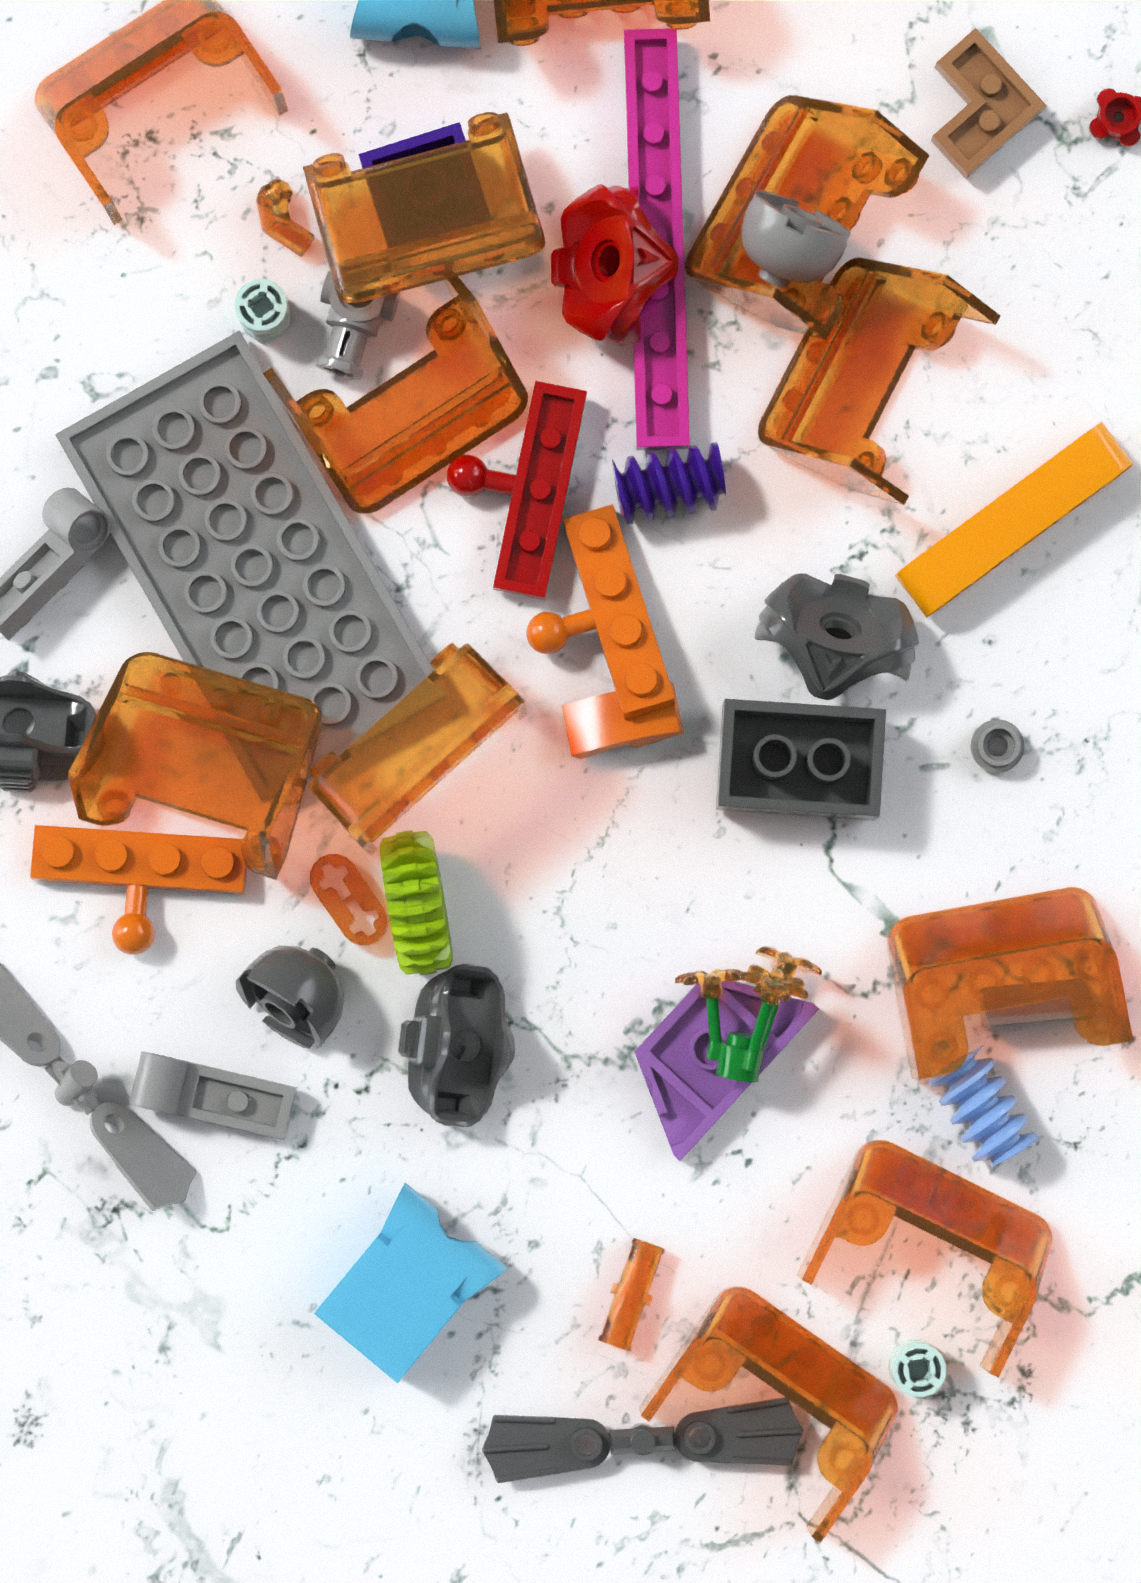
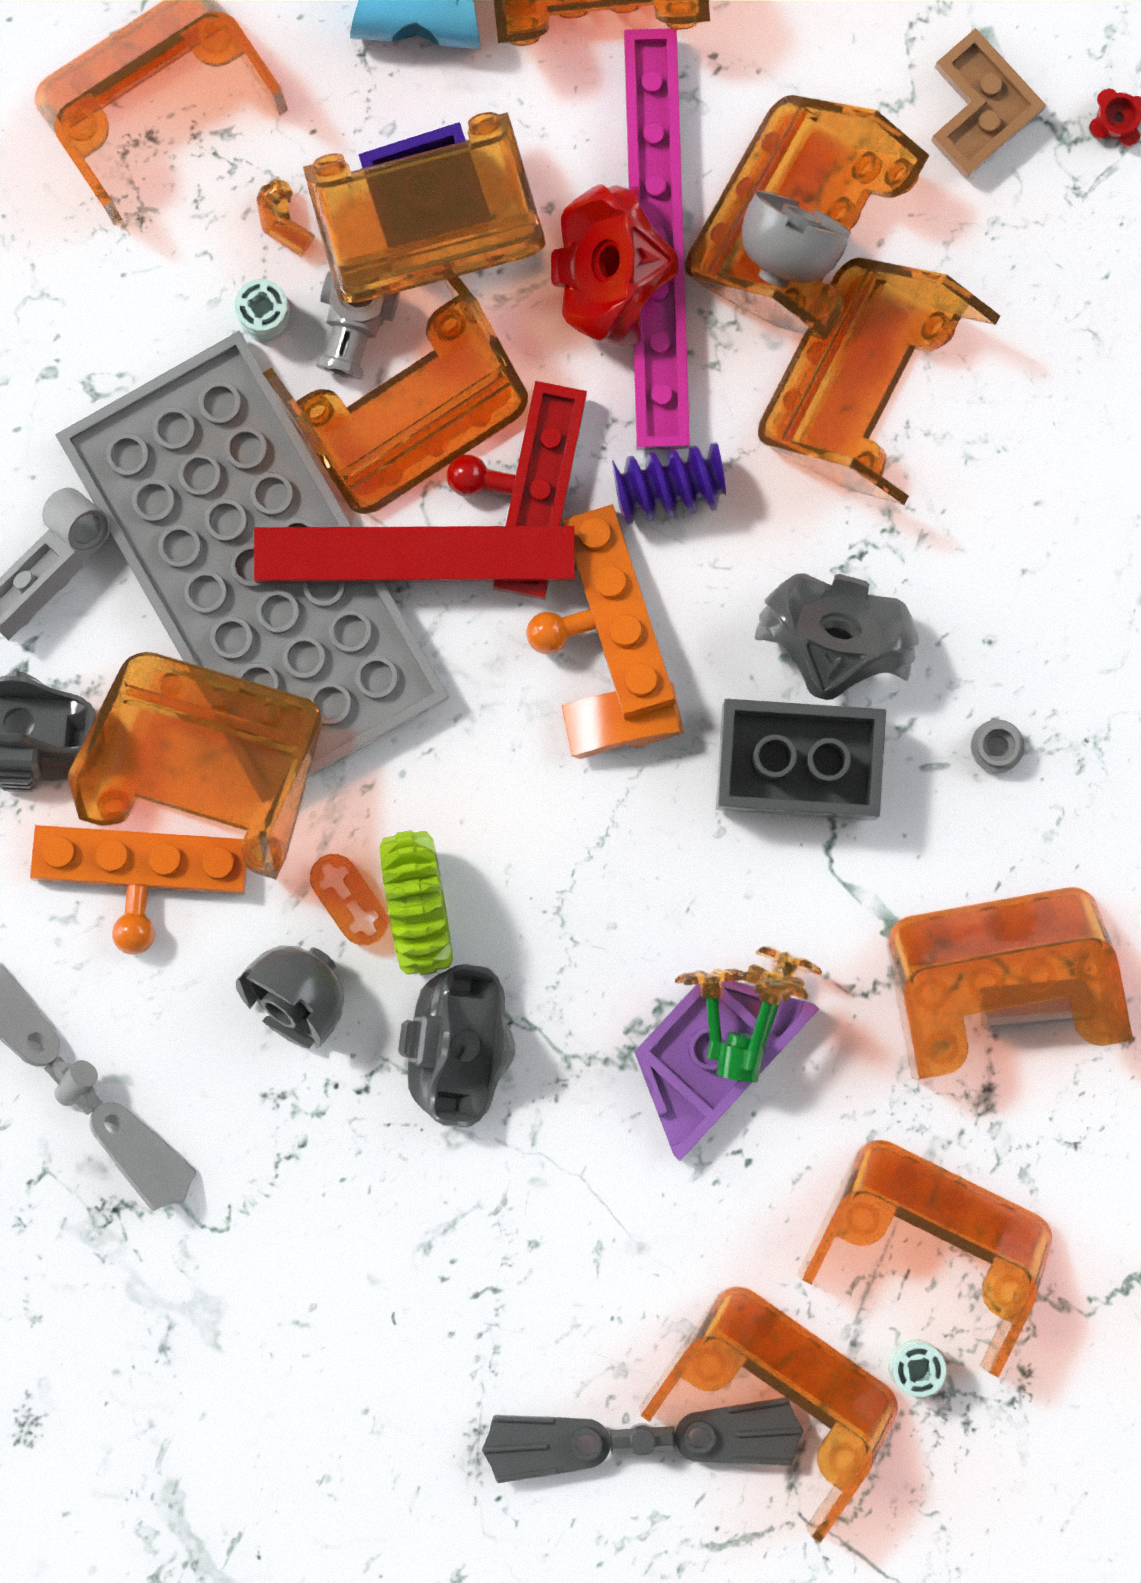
(212, 1095): light grey plate -> none
(406, 1286): medium azure piece -> none
(414, 554): none -> red tile
(415, 744): clear orange windscreen -> none
(631, 1294): clear orange pin -> none
(984, 1110): light blue piece -> none
(1014, 519): light orange beam -> none

